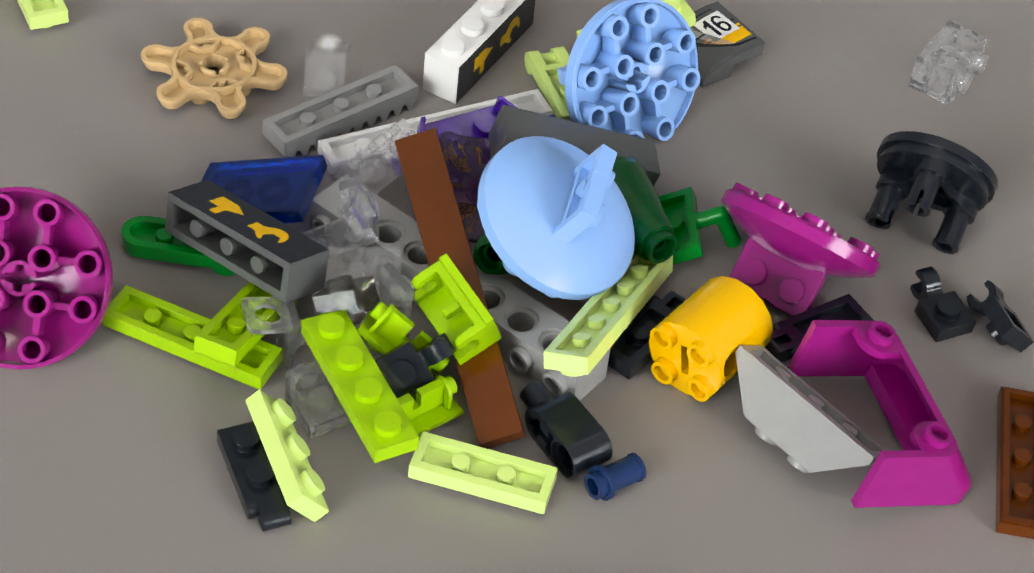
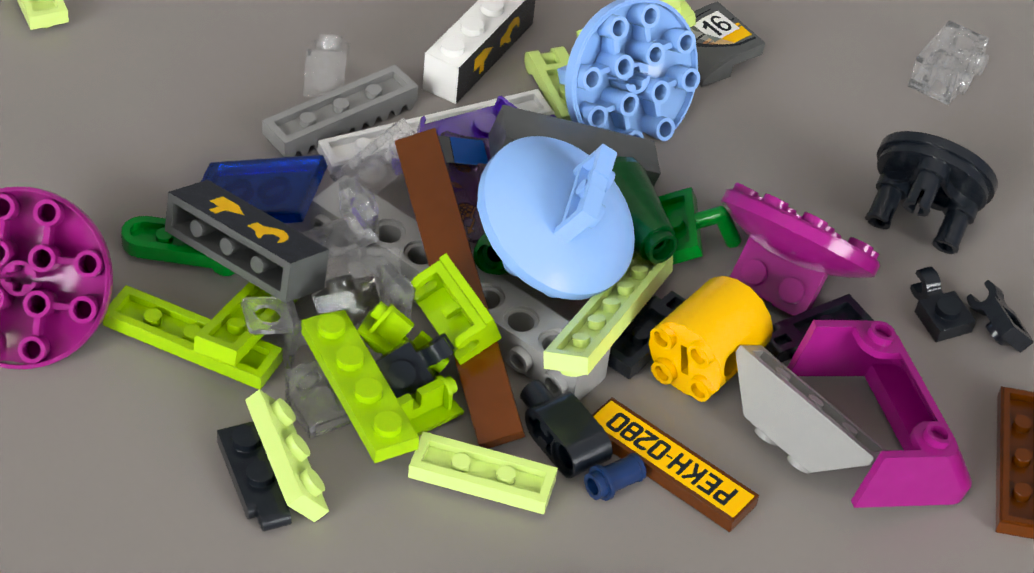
(204, 49): tan plate -> none
(463, 150): none -> blue sticker
(677, 466): none -> tile

